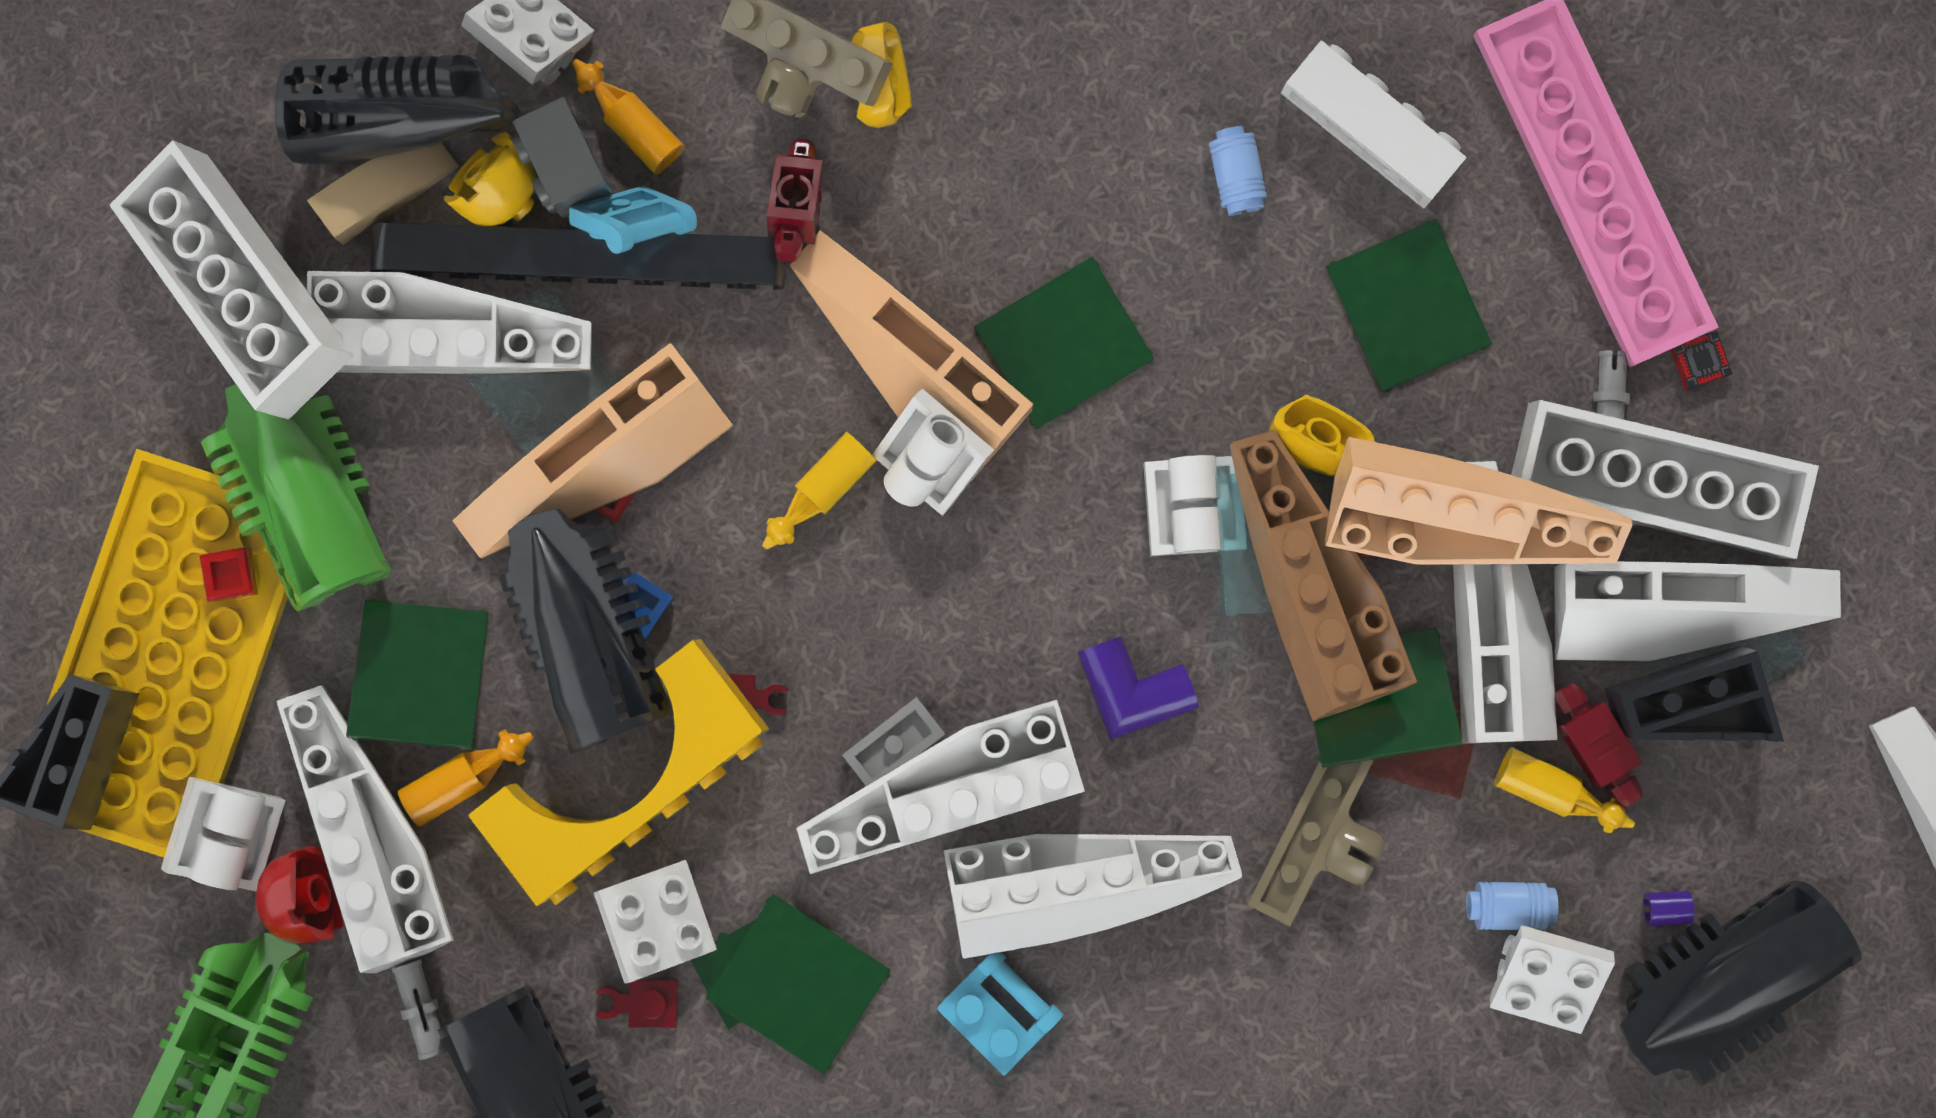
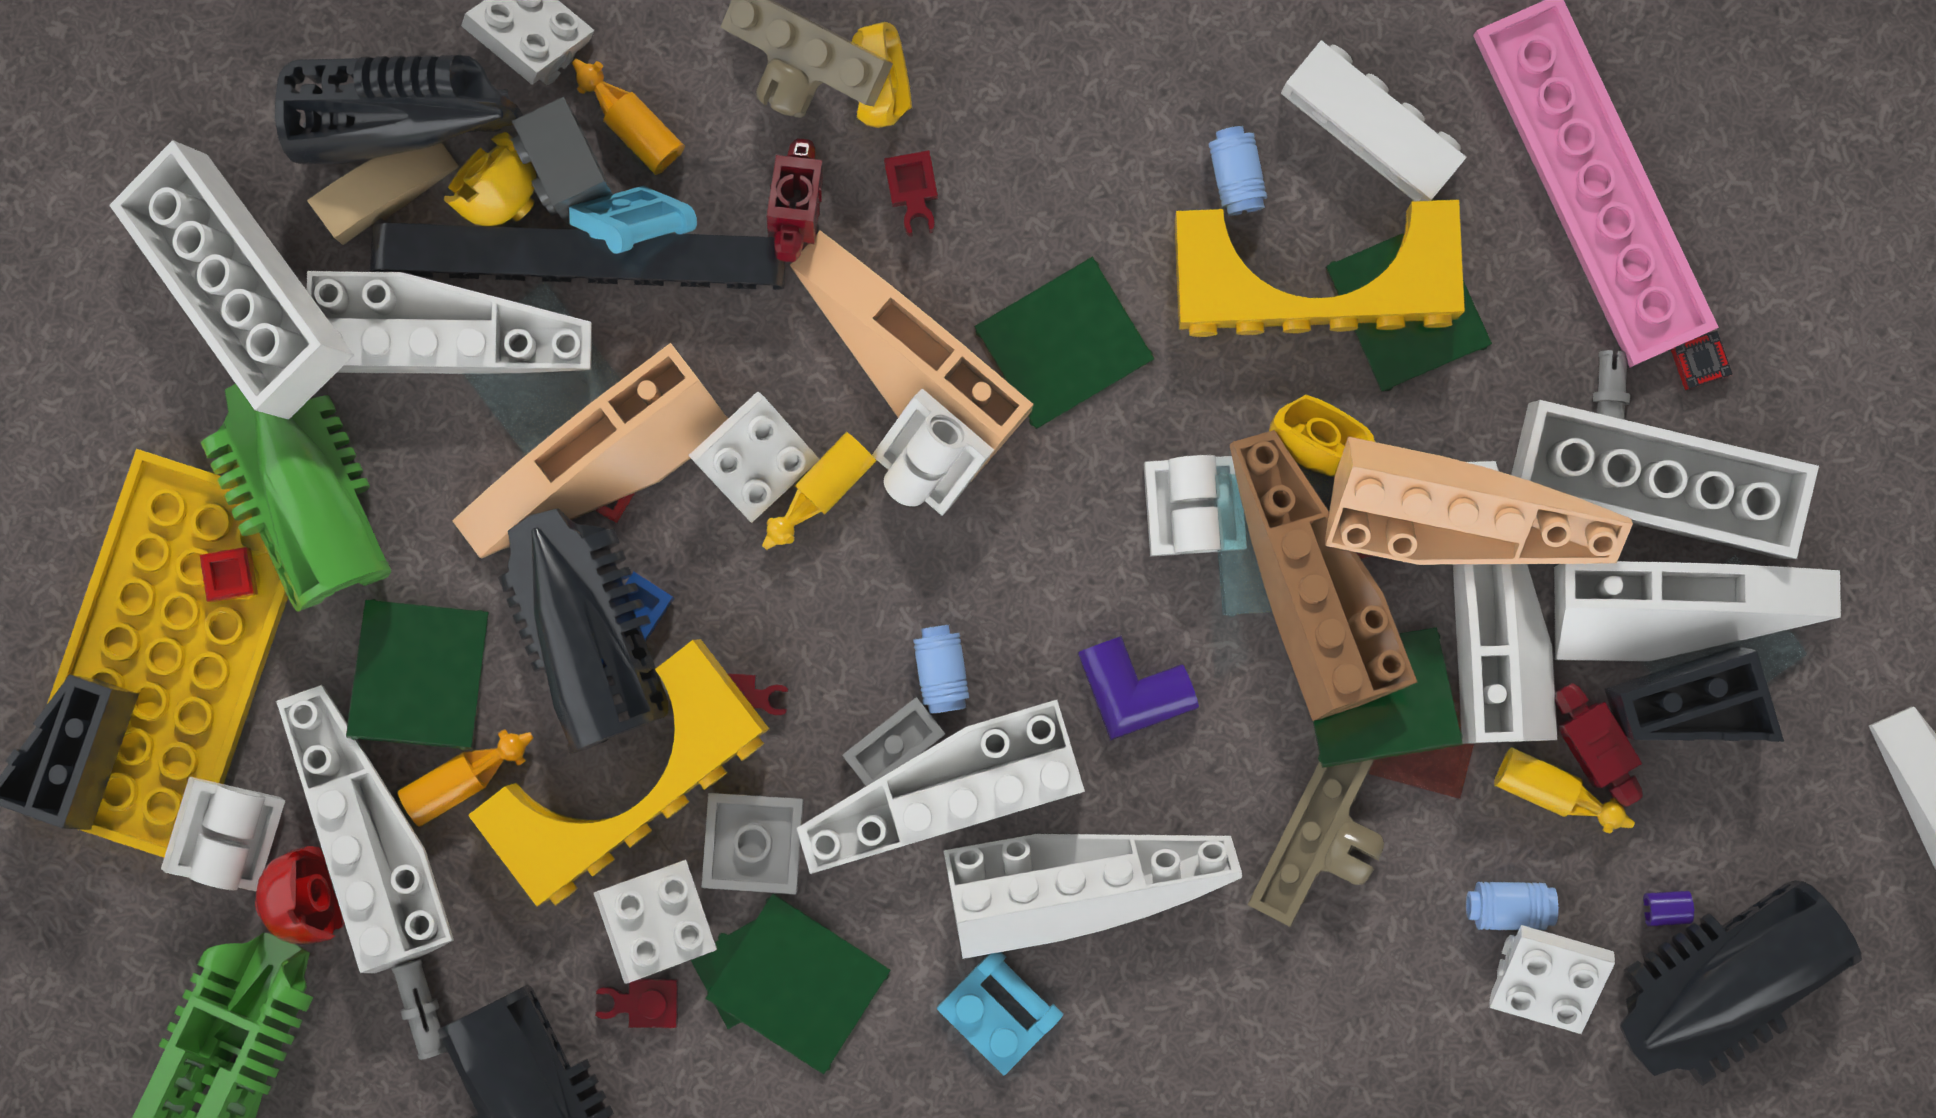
(752, 843): none -> light grey plate
(754, 457): none -> white plate
(912, 184): none -> dark red plate
(941, 669): none -> light blue head
(1224, 293): none -> yellow arch

